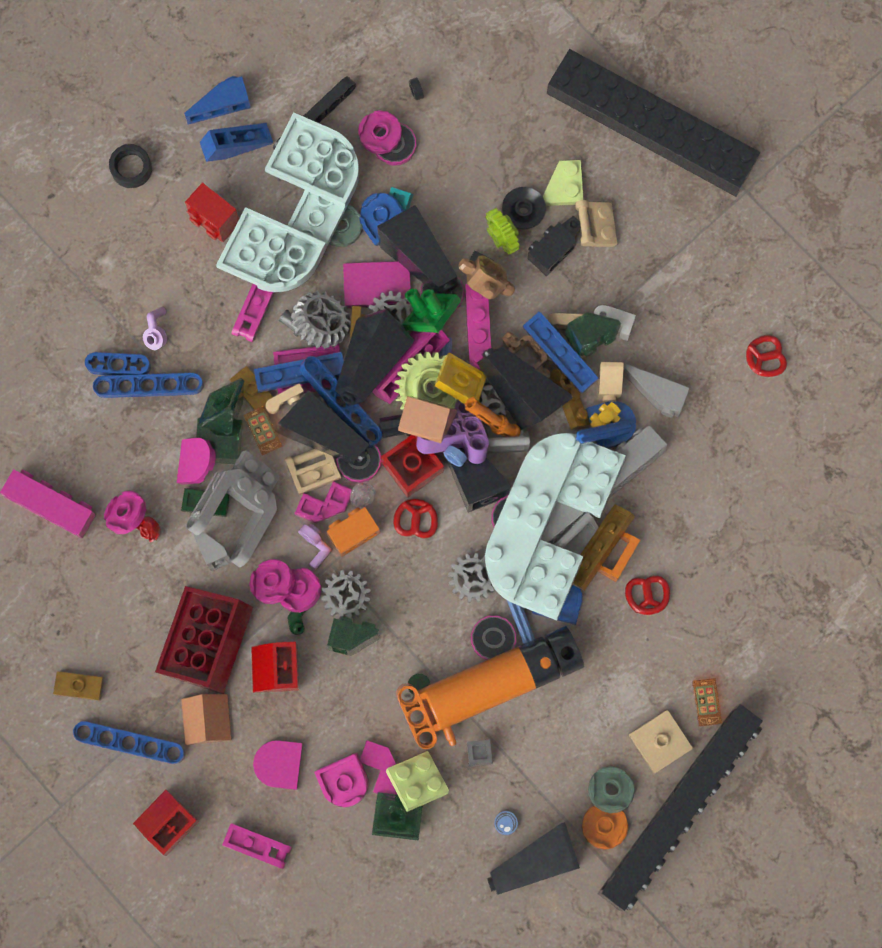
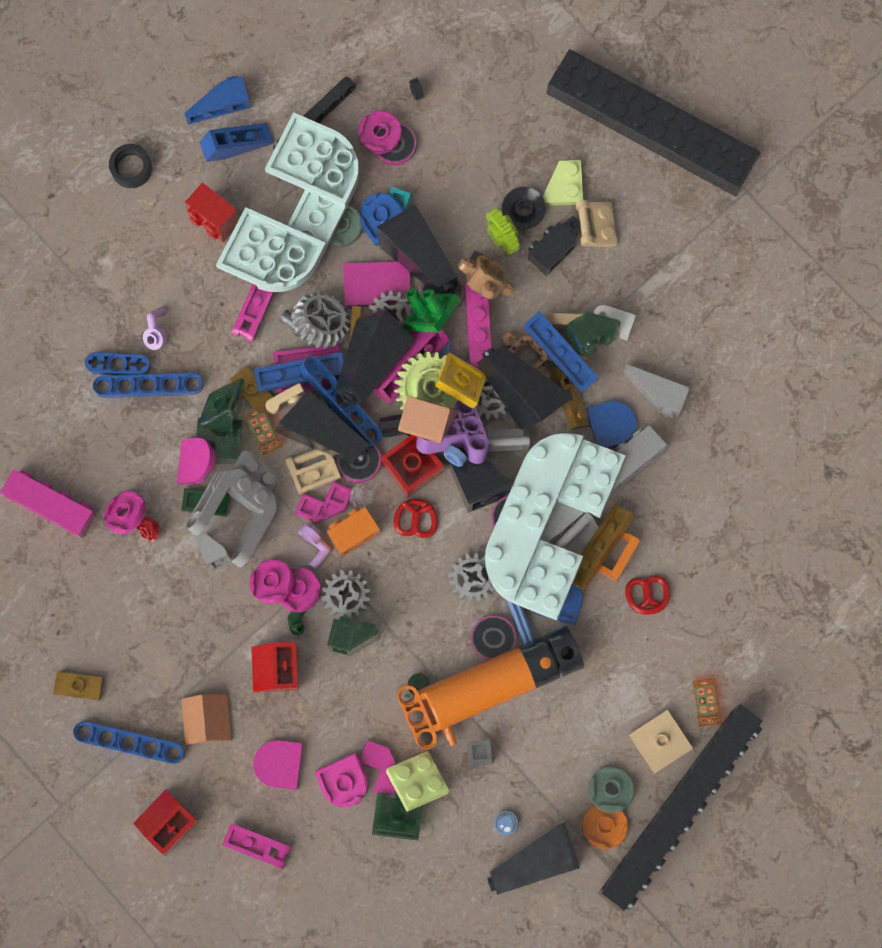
(204, 639): dark red slope -> none
(498, 423): orange pin -> none
(603, 432): blue axle -> none
(607, 415): yellow piece -> none
(610, 381): tan slope -> none
(762, 357): red piece -> none

